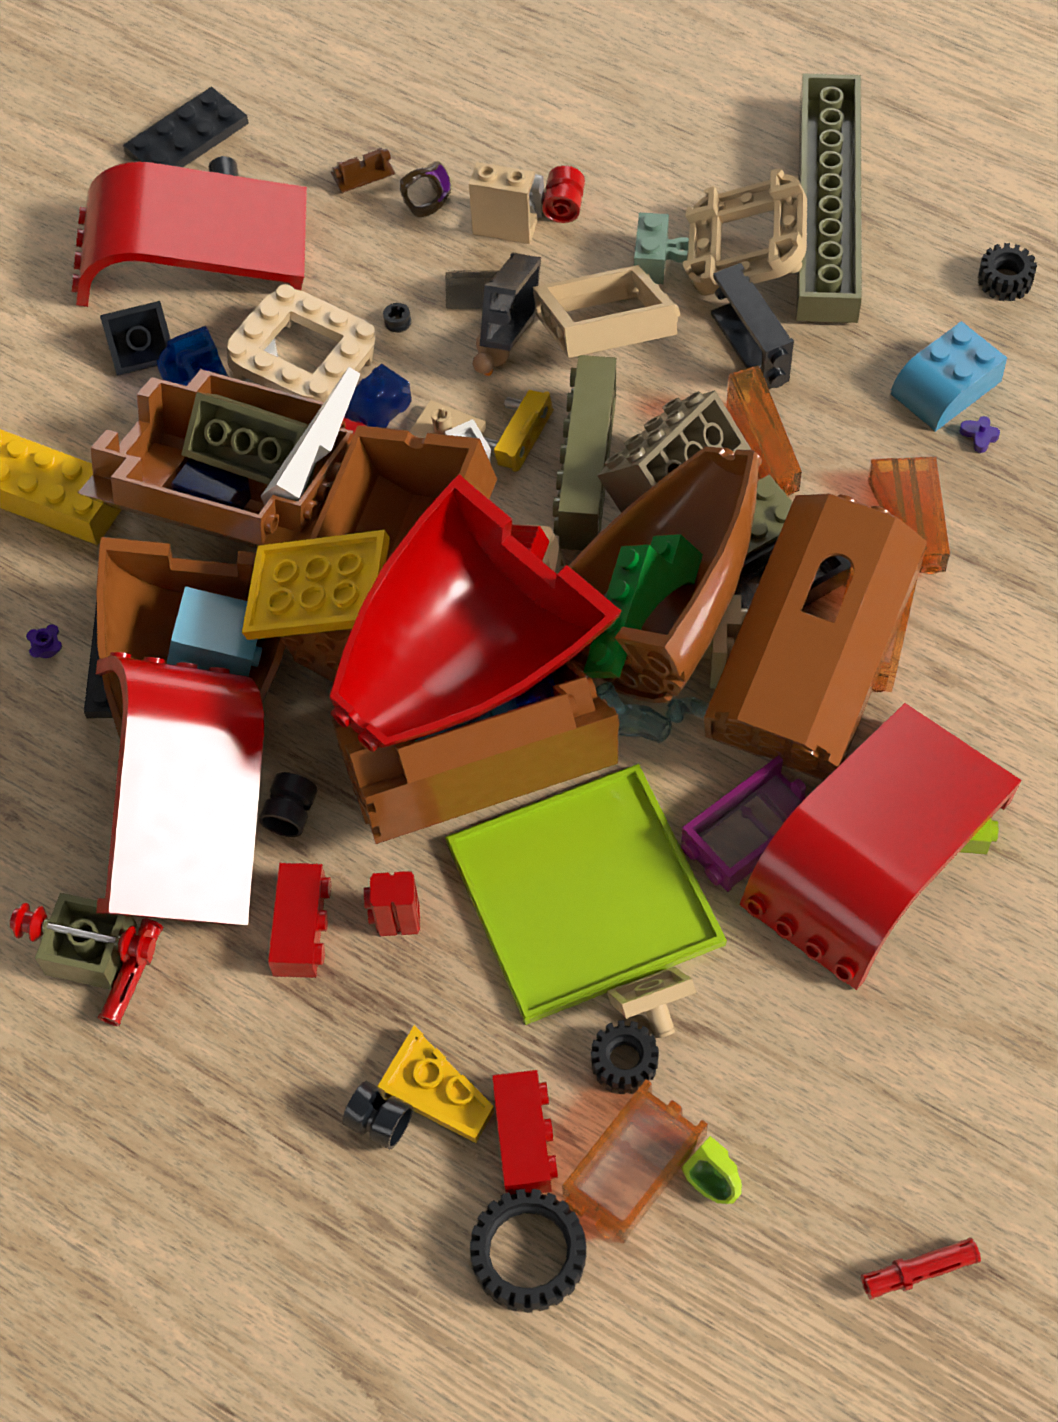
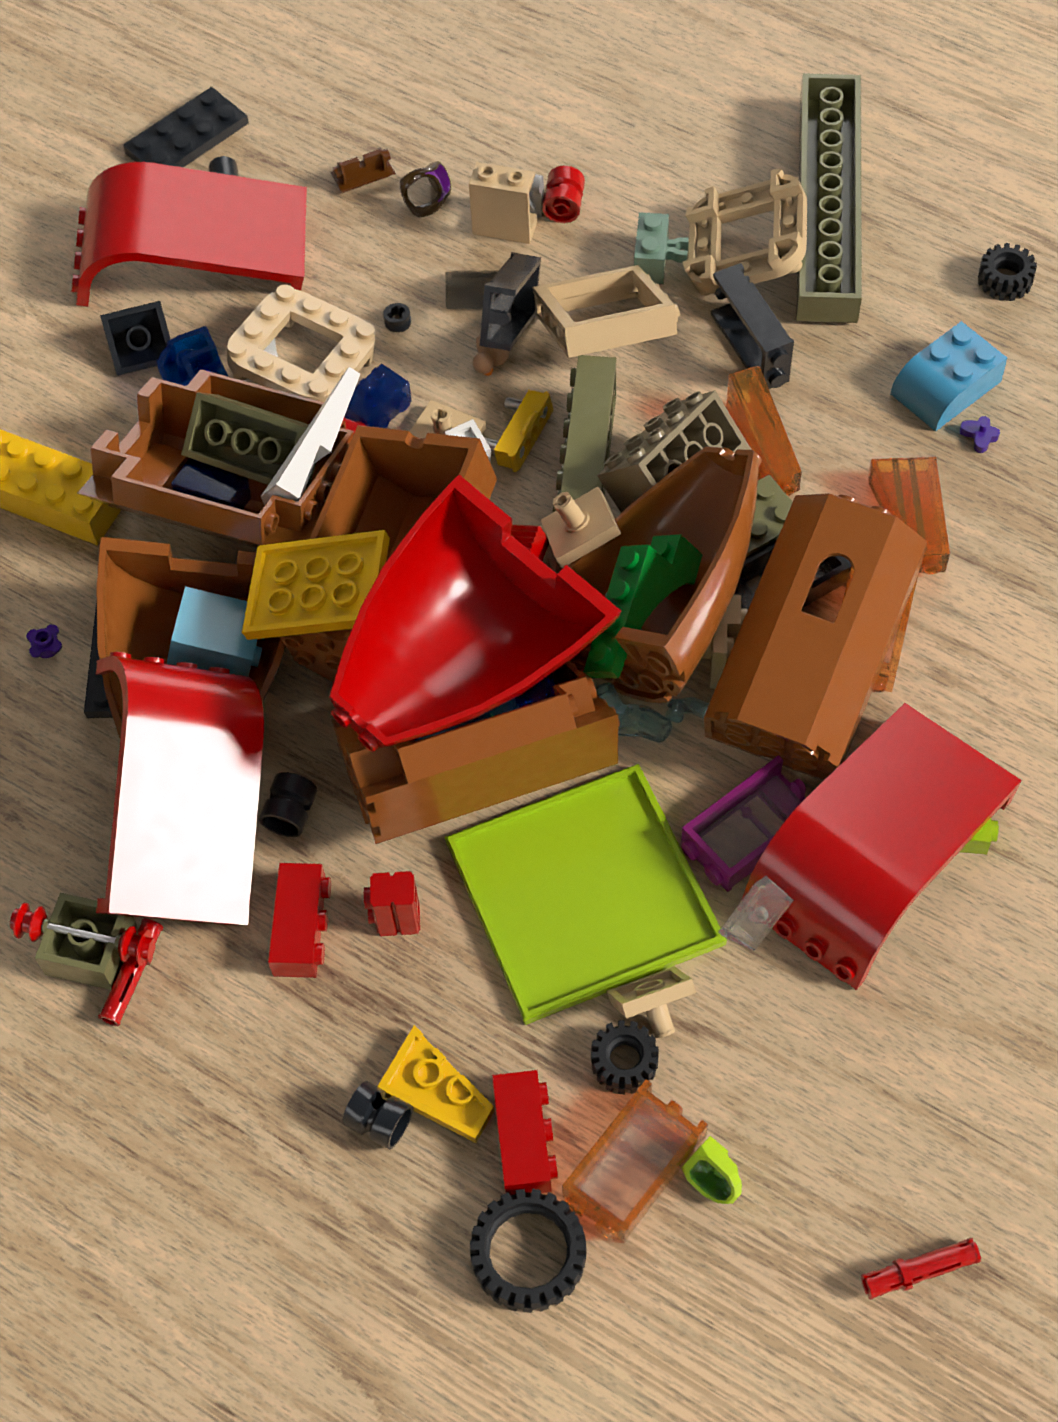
(579, 525): none -> tan tile
(756, 914): none -> clear slope

